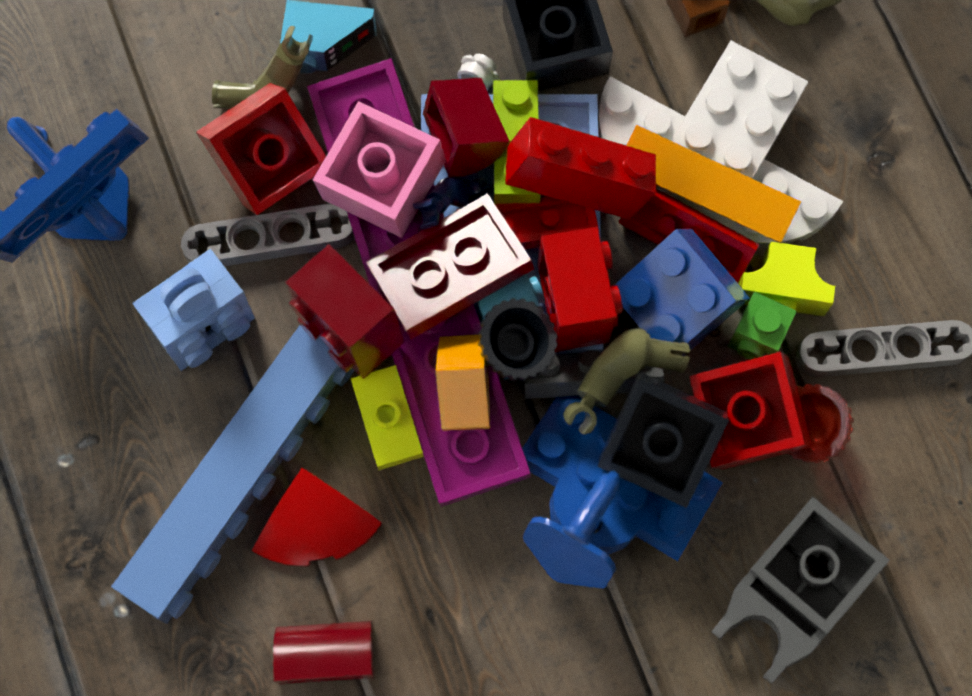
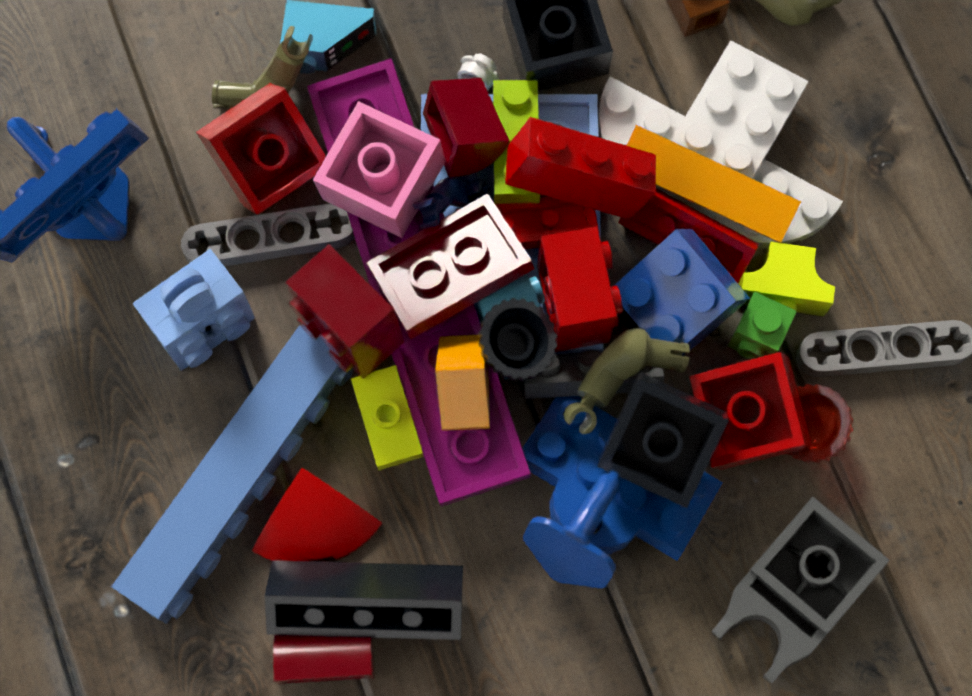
(364, 600): none -> black brick

